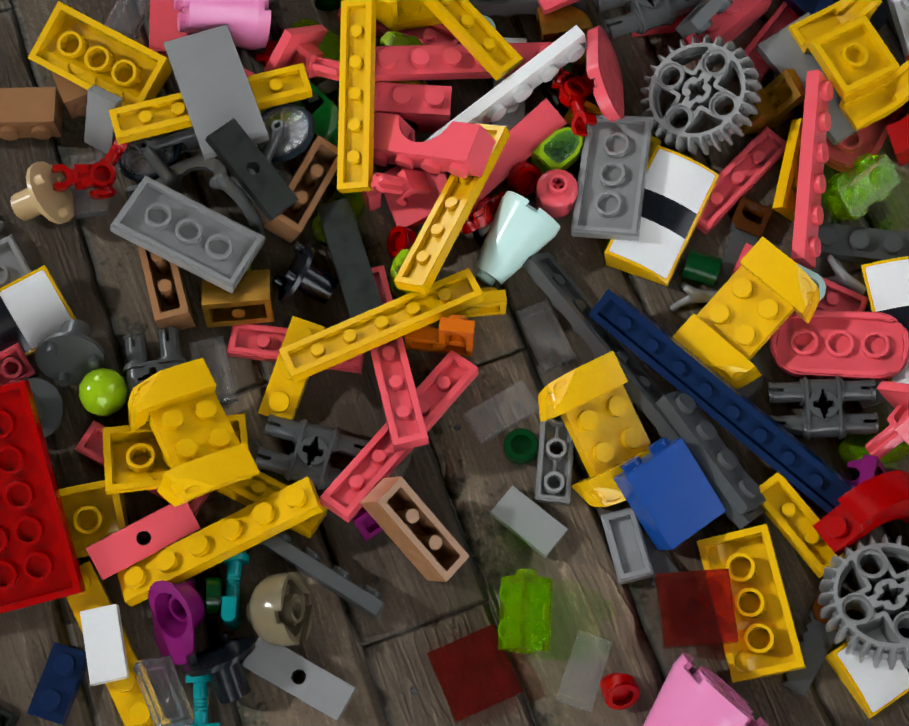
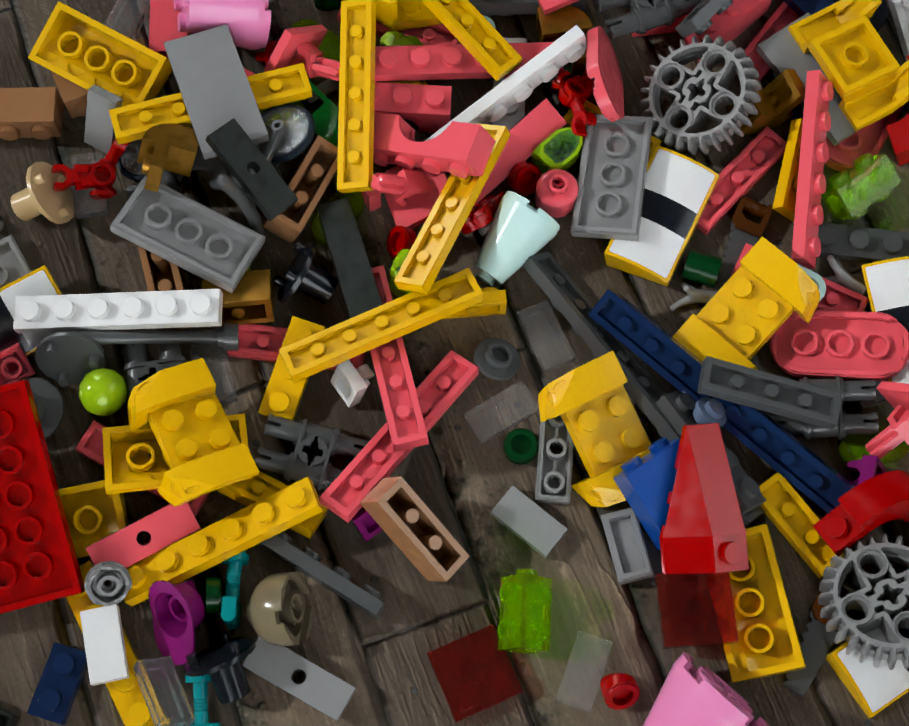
(107, 594): none -> light grey plate
(118, 311): none -> white plate
(169, 149): none -> pearl gold brick
(224, 336): none -> dark grey piece
(351, 382): none -> white tile
(454, 334): orange plate -> none
(497, 359): none -> dark grey piece
(704, 516): none -> red wedge
(709, 411): none -> sand blue plate
(769, 393): none -> dark grey plate

